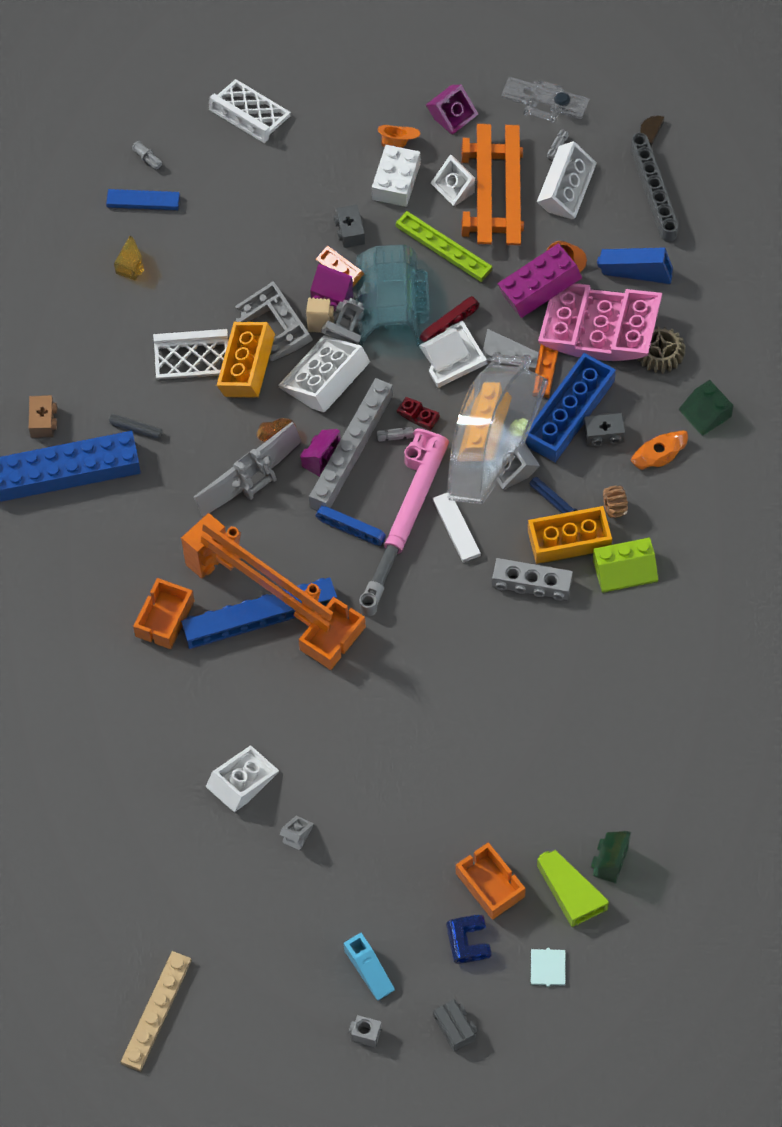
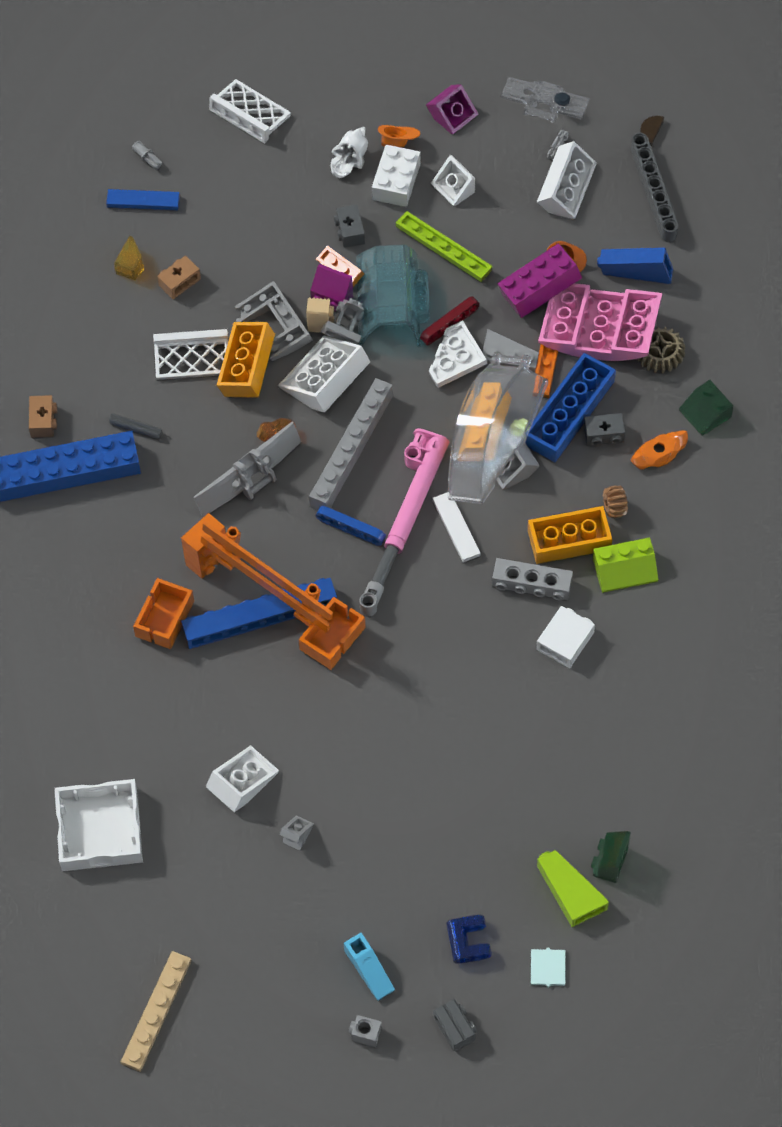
(98, 825): none -> white tile
(179, 277): none -> medium nougat brick
(320, 451): magenta slope -> none
(349, 153): none -> white head
(395, 434): light grey axle -> none
(417, 414): dark red slope -> none
(444, 349): white slope -> none
(484, 152): orange fence -> none
(490, 880): orange piece -> none
(550, 496): dark blue axle -> none
(565, 636): none -> white brick

